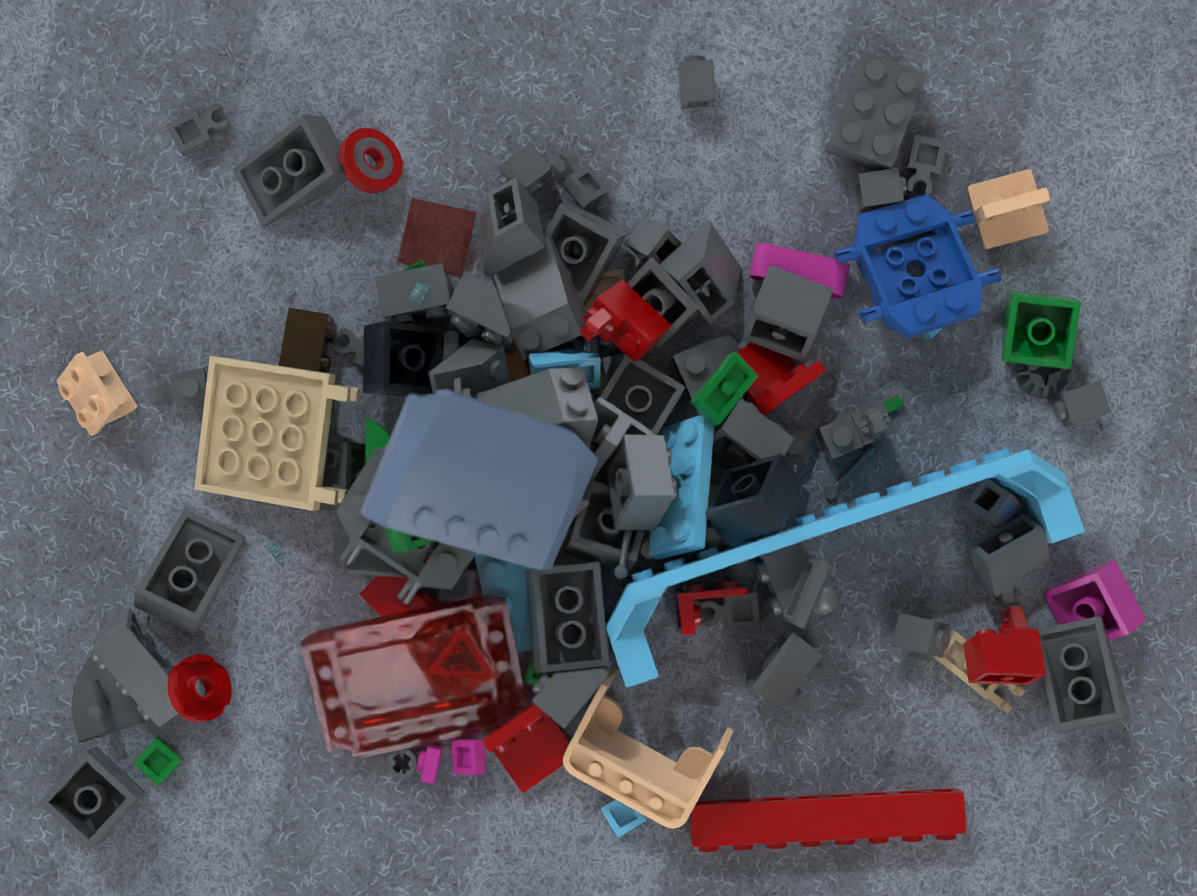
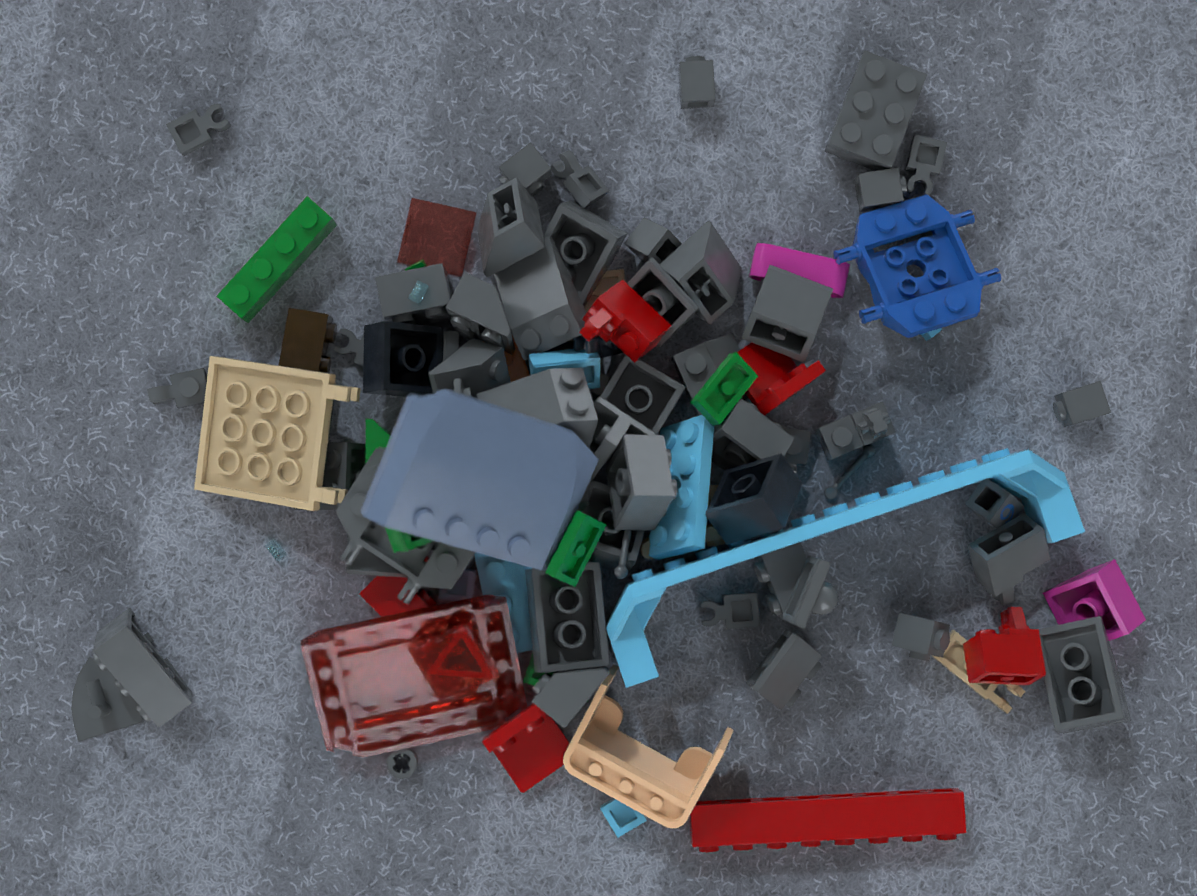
(92, 797): dark grey brick -> none
(95, 391): light nougat bracket -> none
(158, 760): green plate -> none
(184, 694): red tile -> none
(188, 572): dark grey slope -> none
(277, 259): none -> green brick
(292, 169): dark grey slope -> none
(383, 151): red tile -> none
(429, 763): dark pink plate -> none
(468, 757): dark pink plate -> none
(576, 548): none -> green plate
(688, 614): red bracket -> none
(893, 404): green piece -> none
(1008, 209): light nougat bracket -> none
(1033, 384): dark grey gear -> none
(1039, 329): green slope -> none

